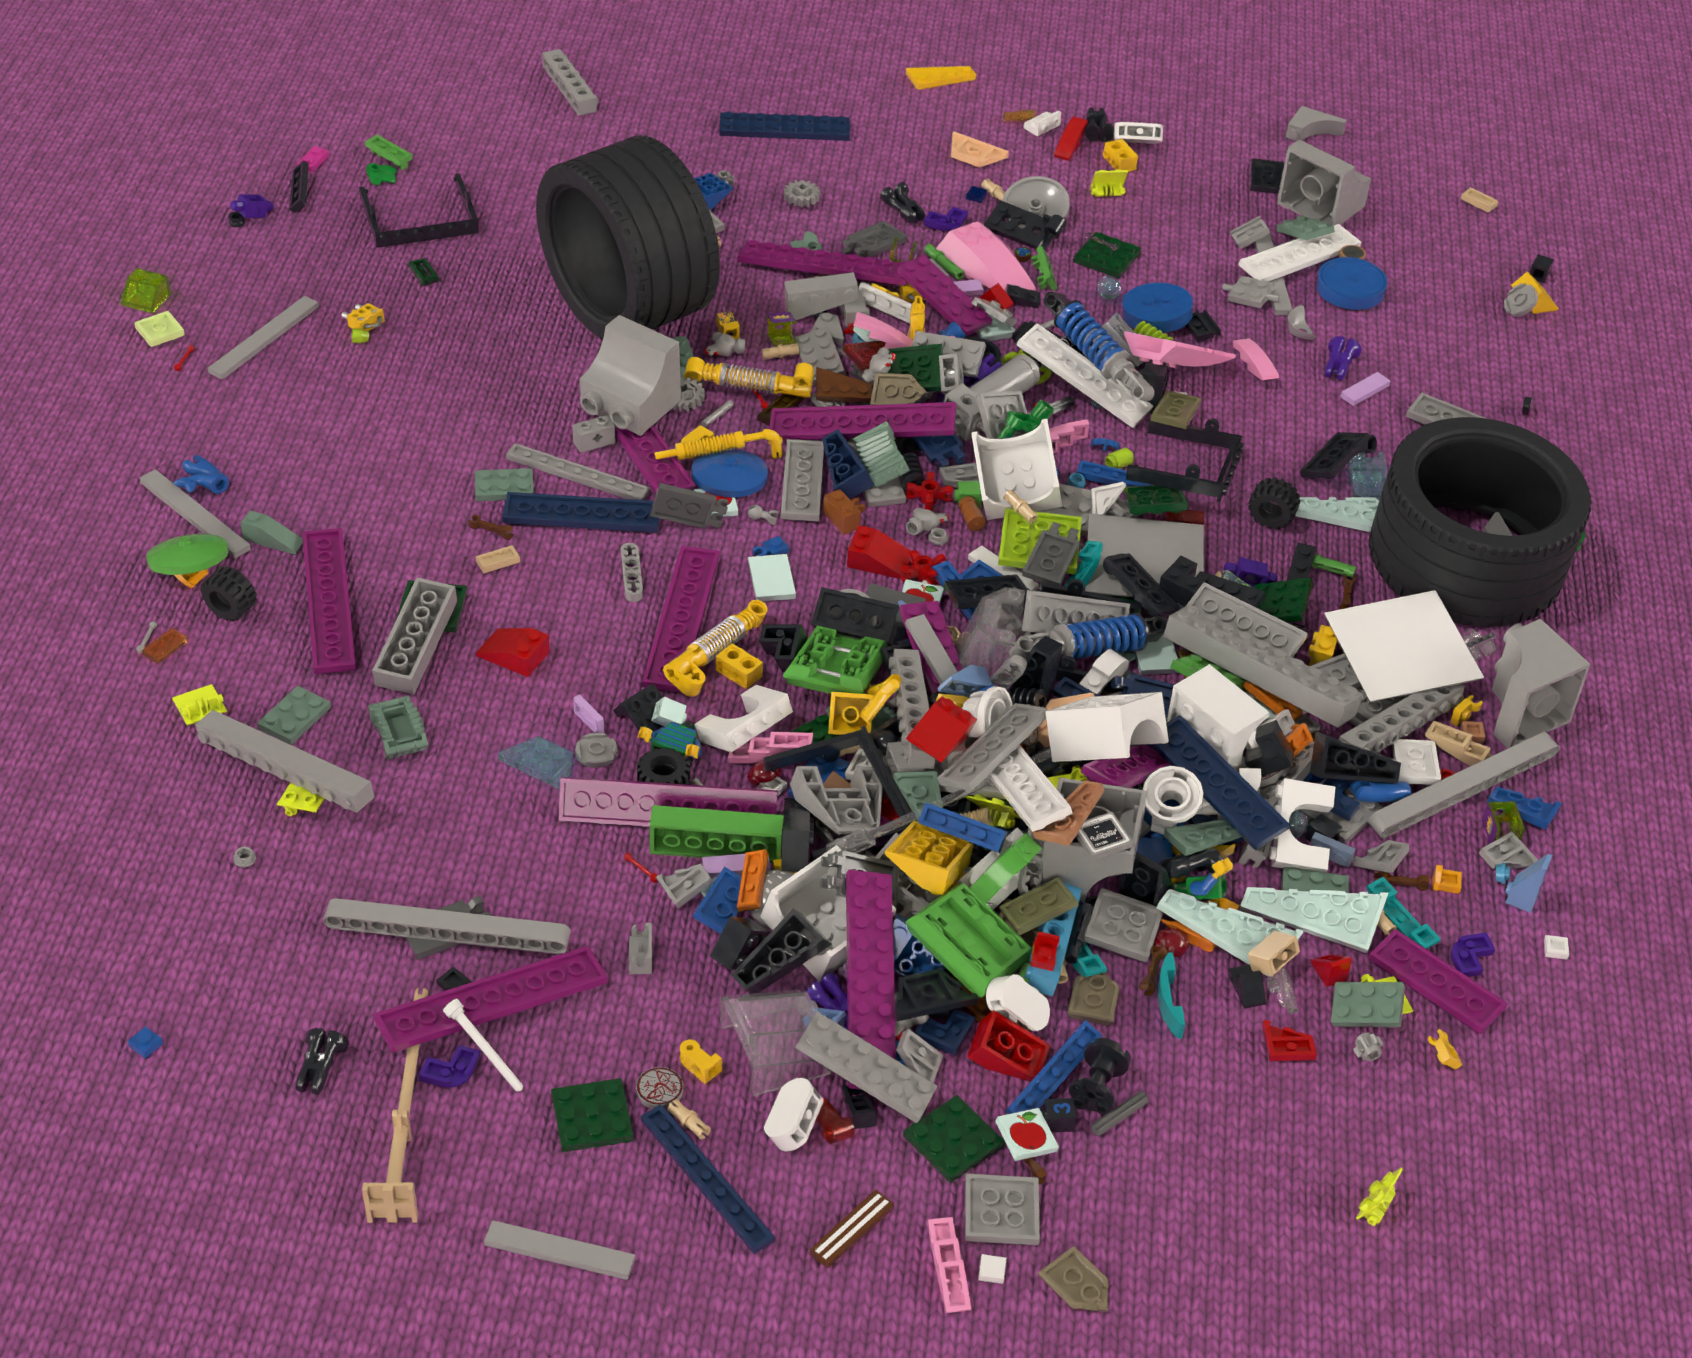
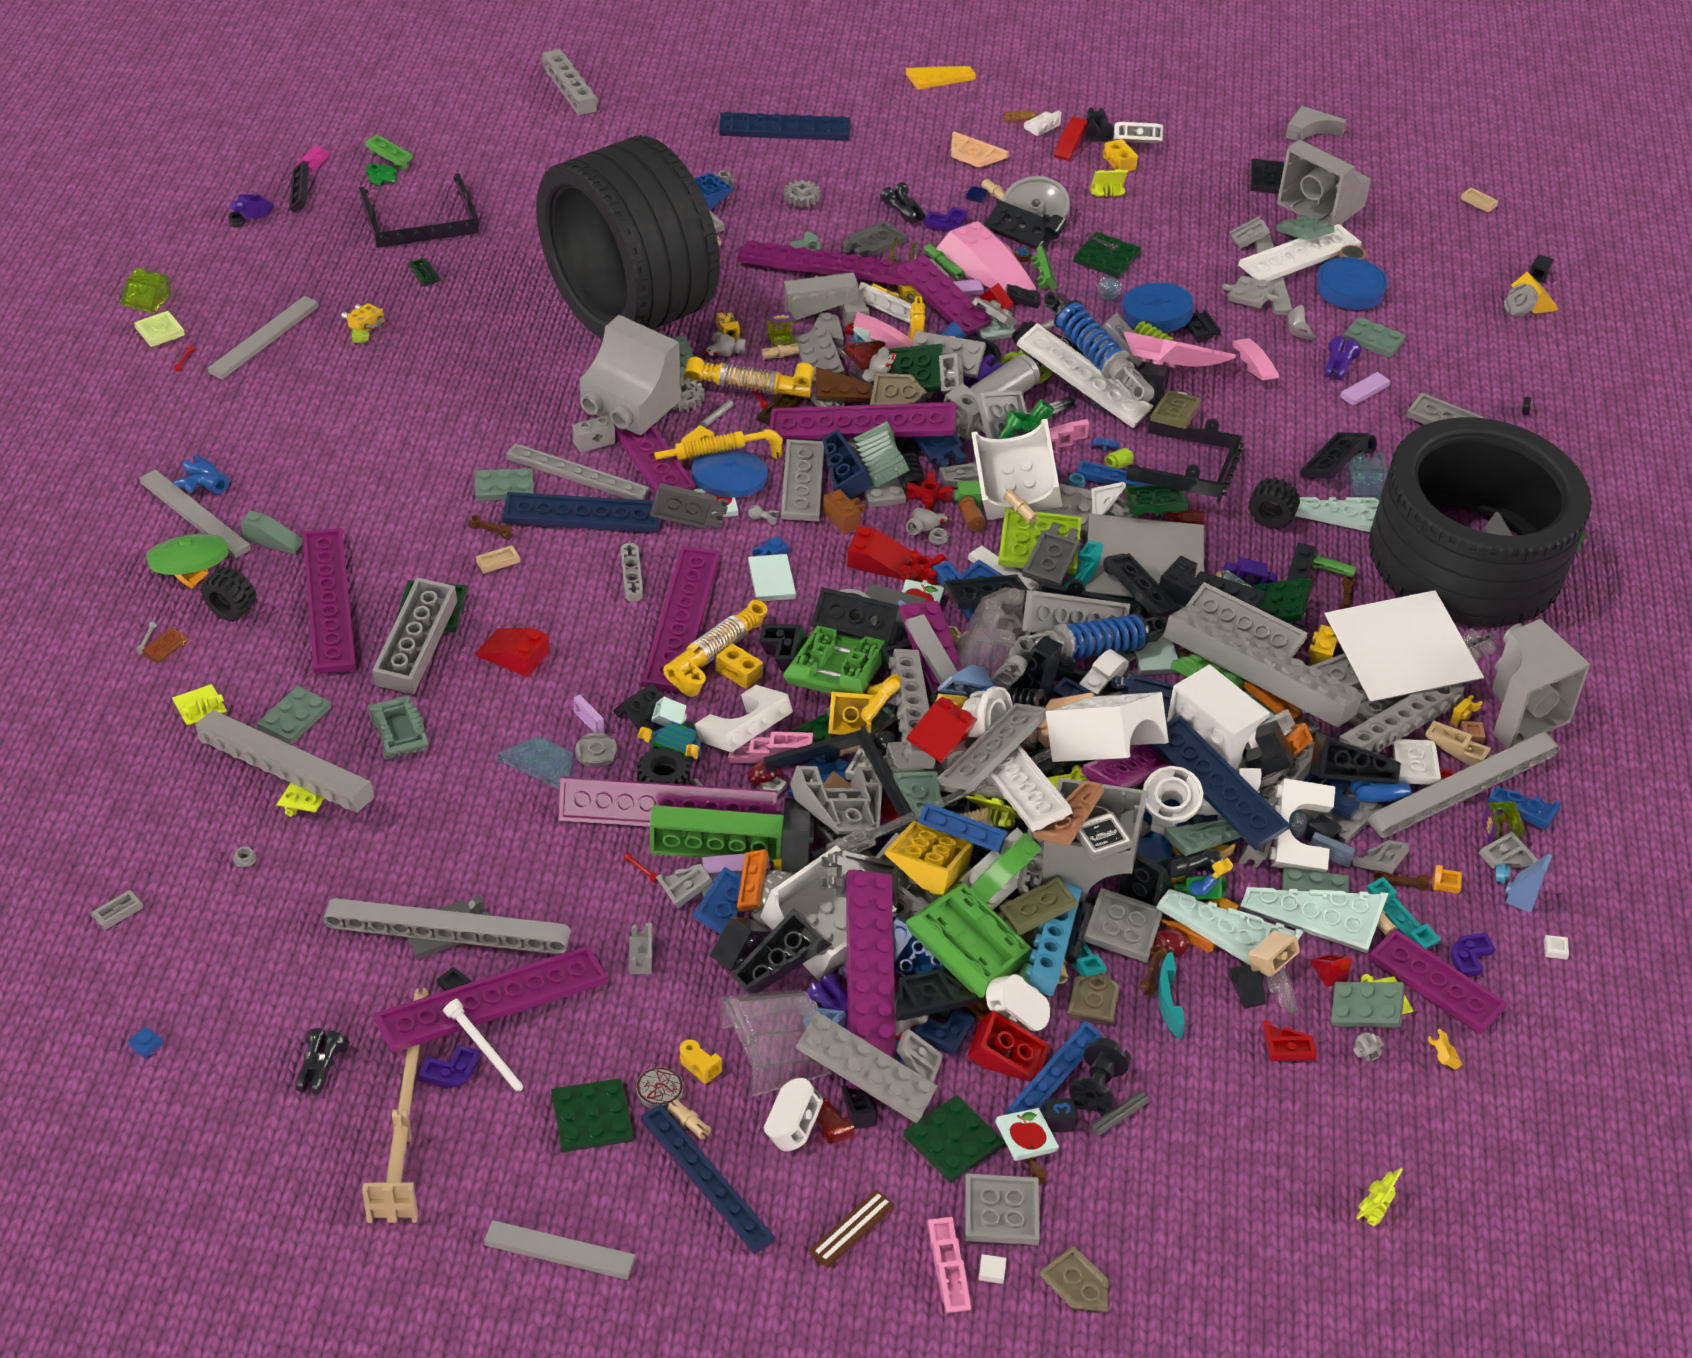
(118, 911): none -> light grey tile
(1044, 951): red bracket -> none
(1375, 337): none -> sand green plate

